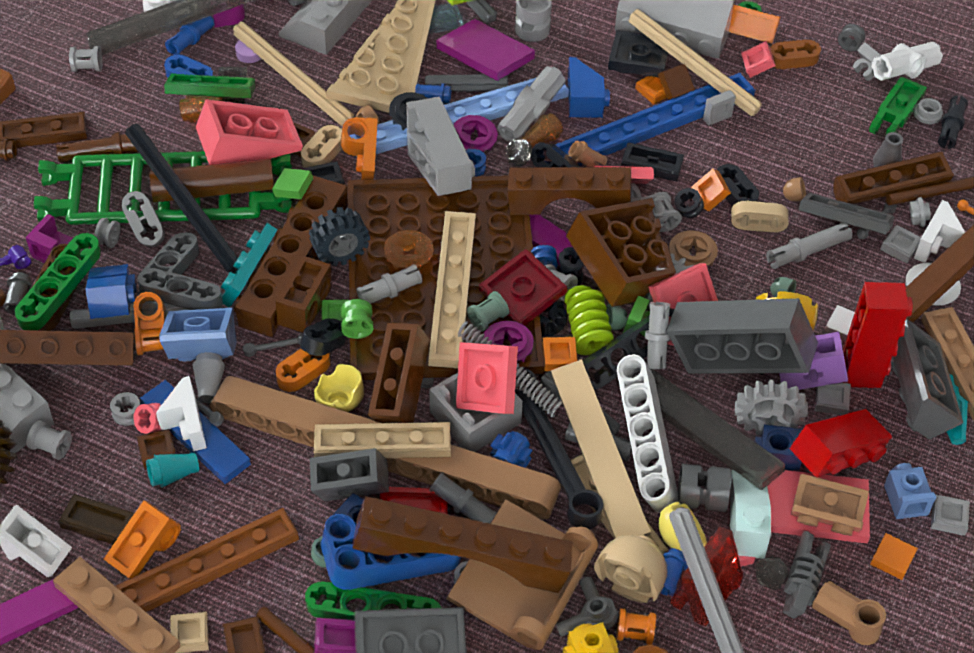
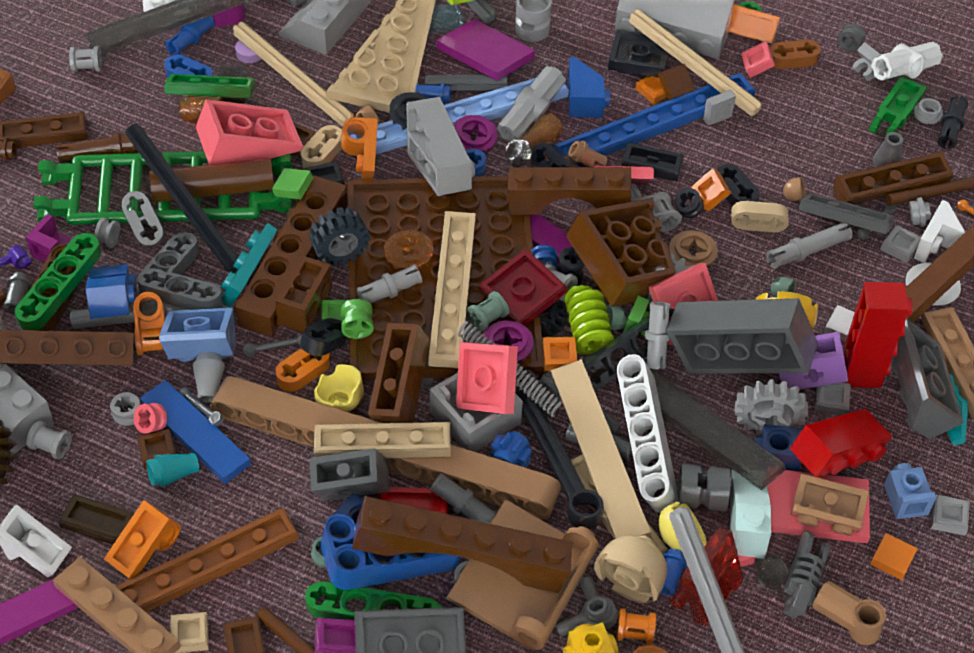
(182, 411): white slope -> none

